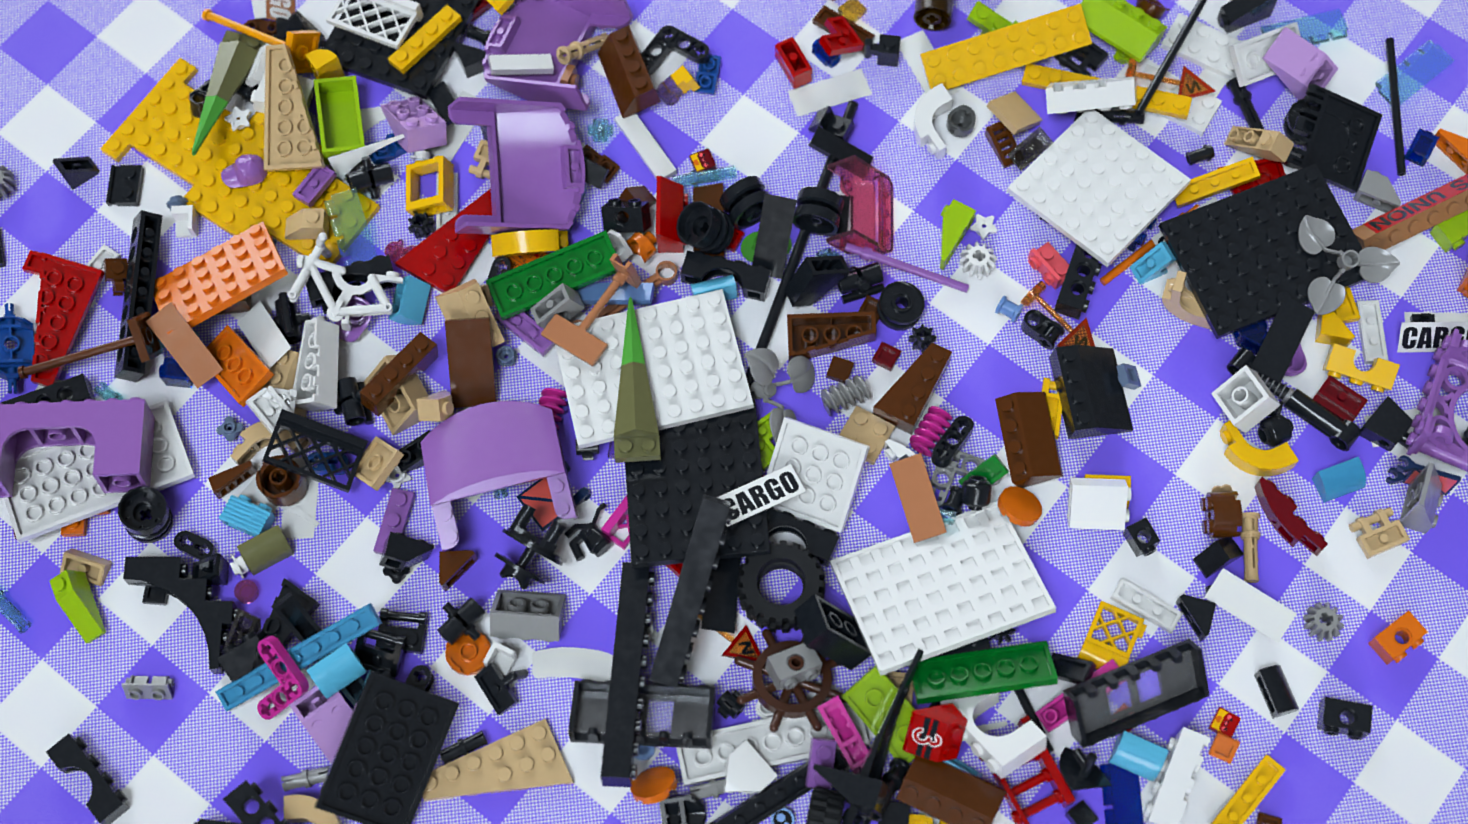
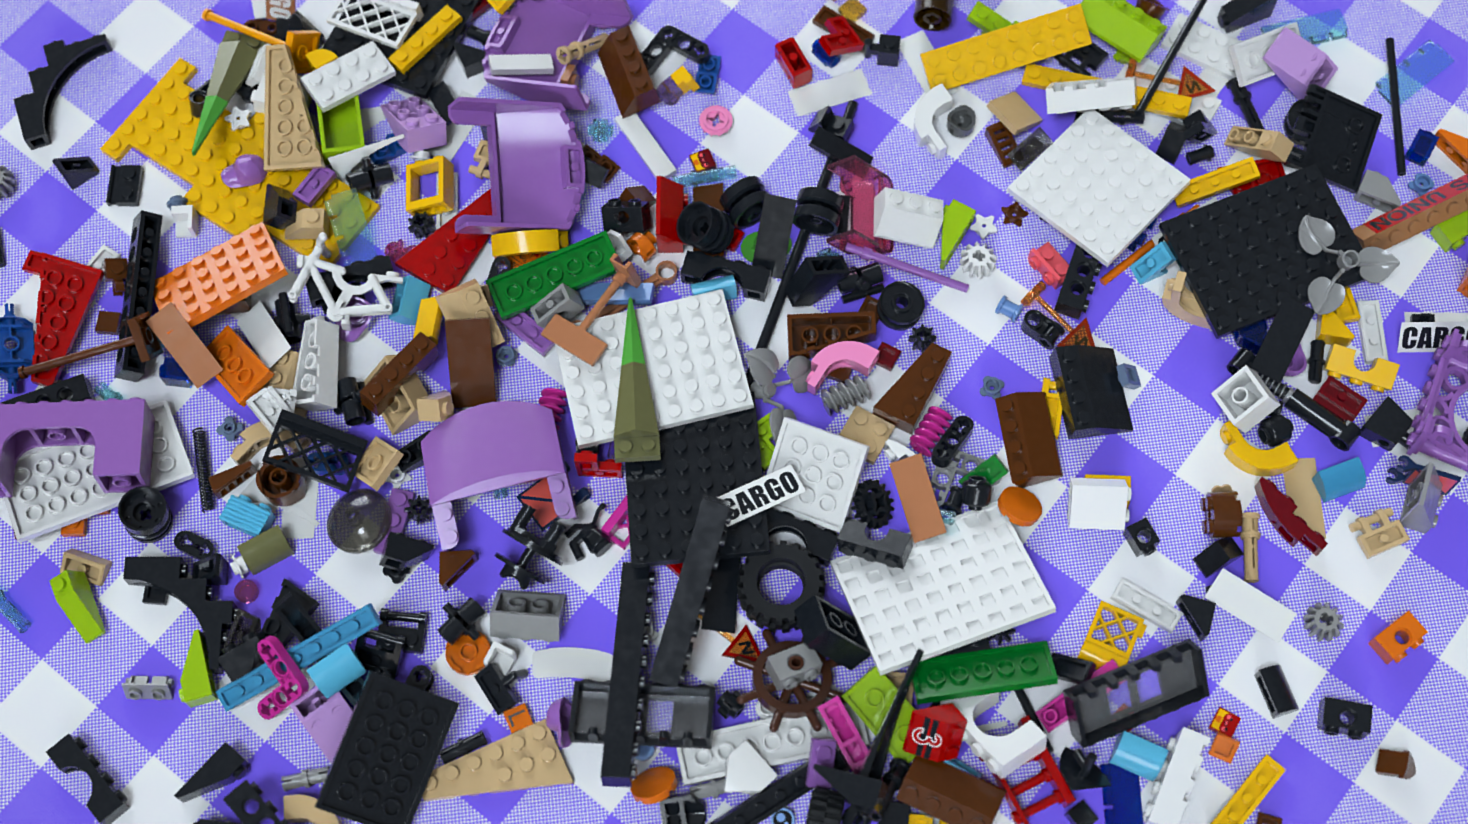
(63, 62): none -> black arch
(108, 323): none -> reddish brown tile
(197, 679): none -> lime slope
(207, 496): none -> black piece
(218, 771): none -> black slope
(279, 208): none -> black slope
(348, 76): none -> white plate
(367, 526): none -> clear smoke dish
(413, 513): none -> black gear
(429, 319): none -> yellow brick
(518, 718): none -> orange tile
(558, 720): none -> medium lavender piece
(589, 465): none -> red plate
(710, 114): none -> bright pink gear
(841, 355): none -> bright pink arch
(872, 504): none -> black gear
(891, 550): none -> black arch
(907, 217): none -> white slope
(994, 382): none -> sand blue plate
(1018, 210): none -> reddish brown plate
(1172, 142): none -> black slope
(1198, 127): none -> black slope
(1304, 493): none -> tan sticker
(1316, 361): none -> black axle
(1395, 764): none -> reddish brown tile
(1422, 179): none -> medium blue plate

